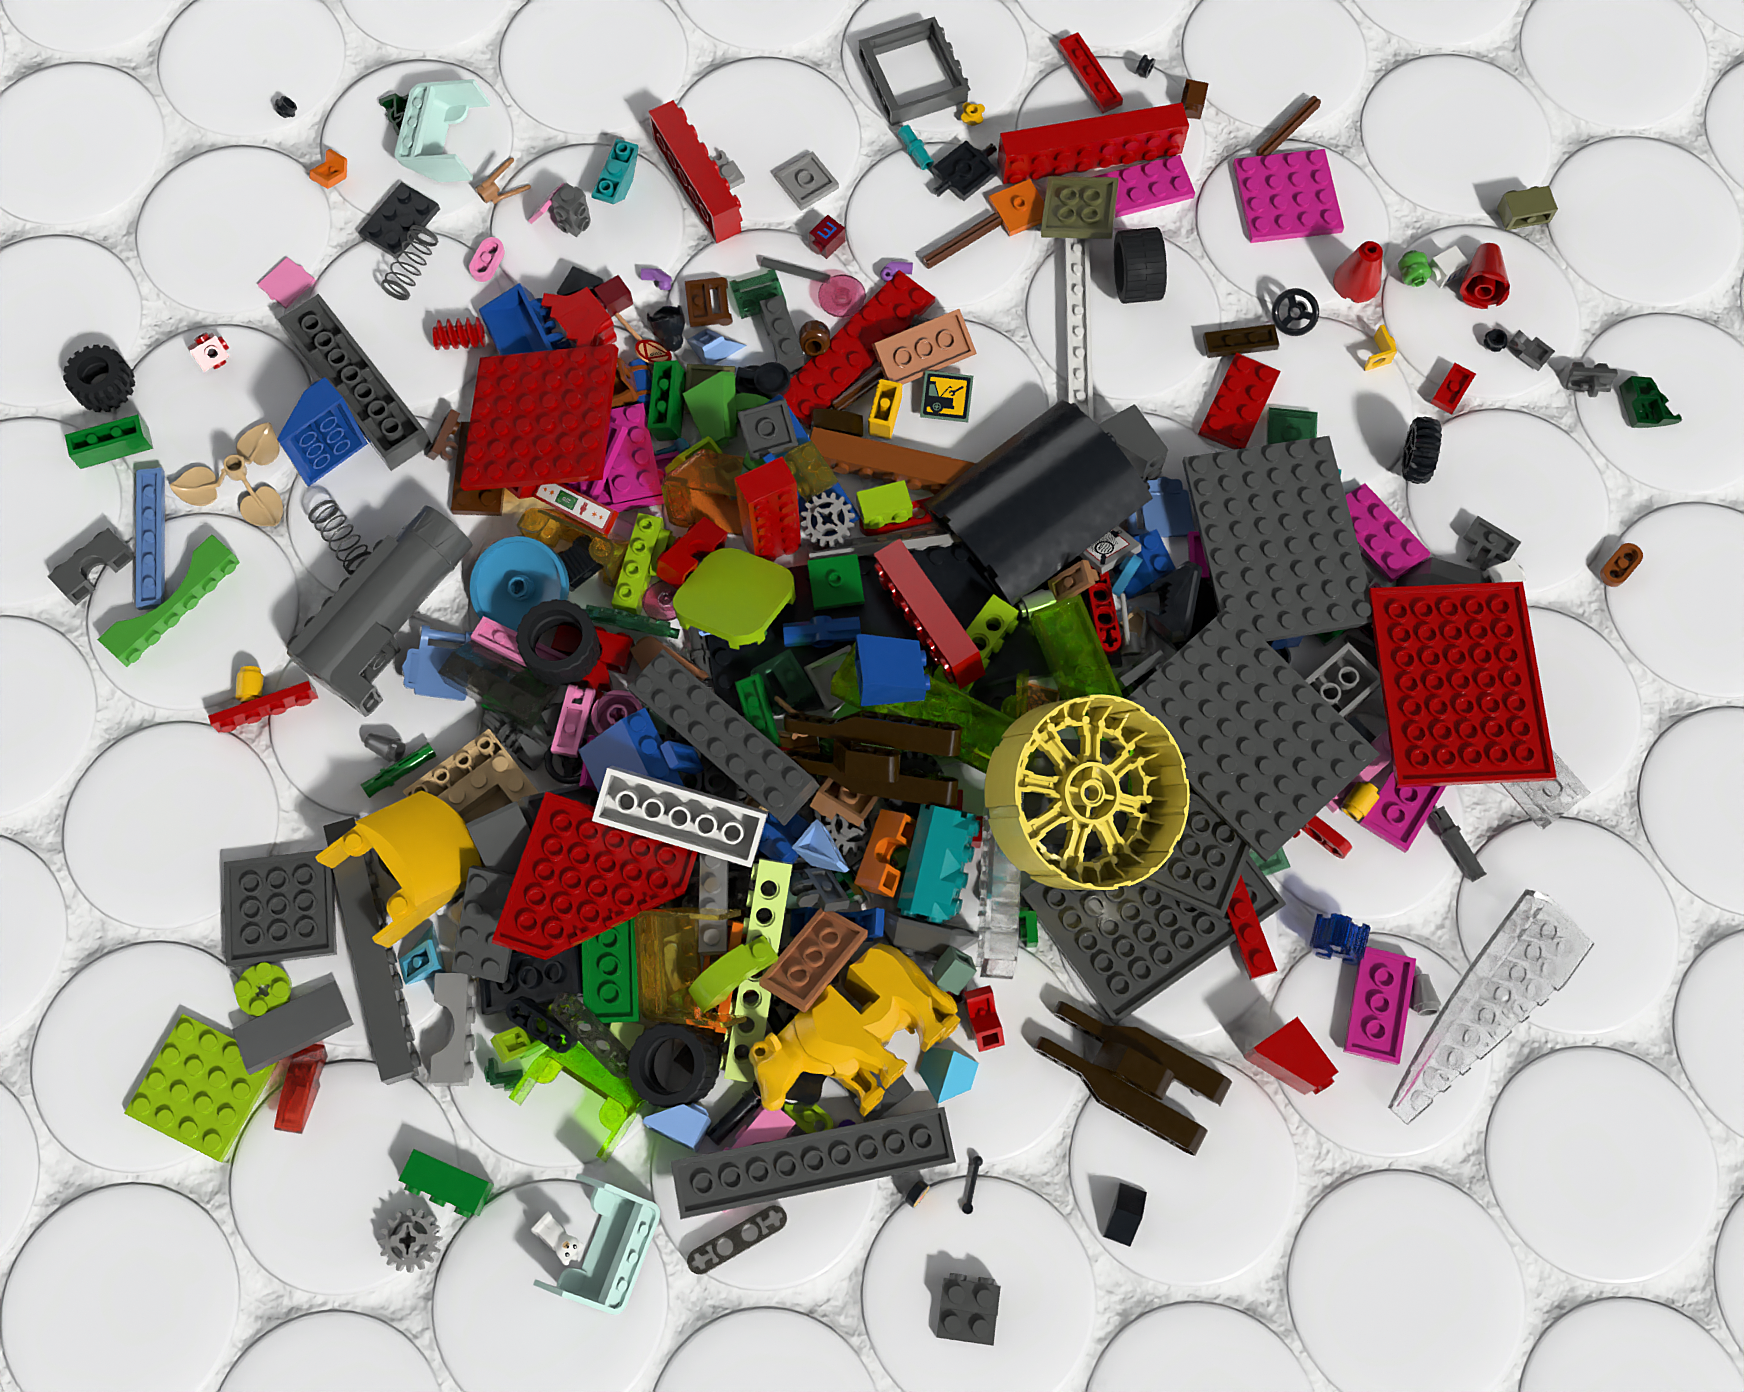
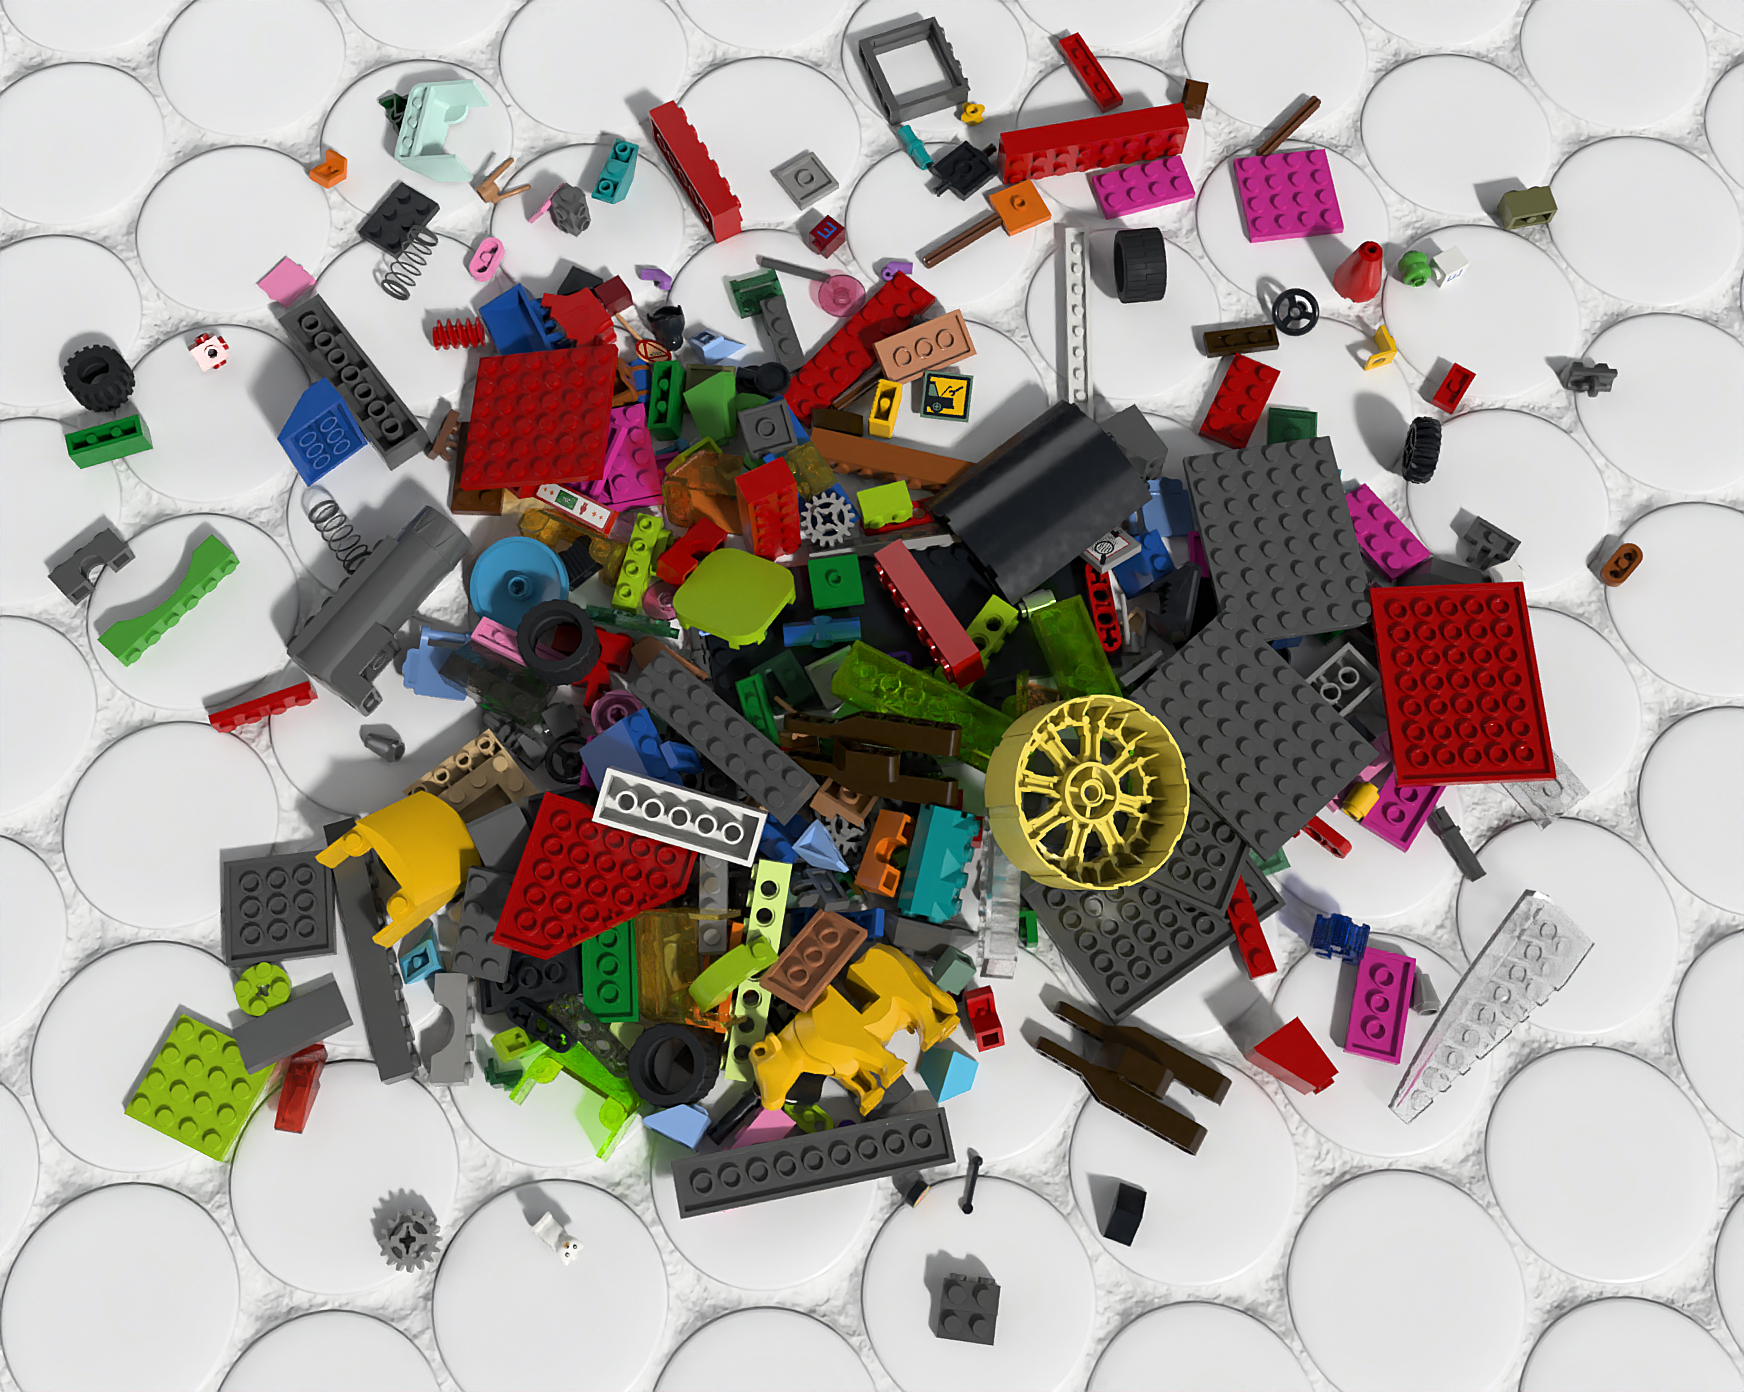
(150, 538): medium blue plate -> none
(249, 684): yellow brick -> none
(261, 507): tan plant -> none
(285, 107): black plate -> none
(398, 770): green pin -> none
(445, 1184): green brick -> none
(572, 721): bright pink plate -> none
(614, 1252): light aqua windscreen -> none
(700, 302): reddish brown plate -> none
(729, 171): light grey plate -> none
(739, 1244): clear smoke beam -> none
(814, 338): reddish brown head -> none
(889, 670): blue slope -> none
(1073, 581): medium nougat plate -> none
(1080, 207): olive plate -> none
(1129, 568): dark azure plate -> none
(1145, 66): black bush -> none
(1486, 278): red cone -> none
(1498, 336): black plate -> none
(1533, 352): flat silver plate -> none
(1646, 403): dark green slope -> none

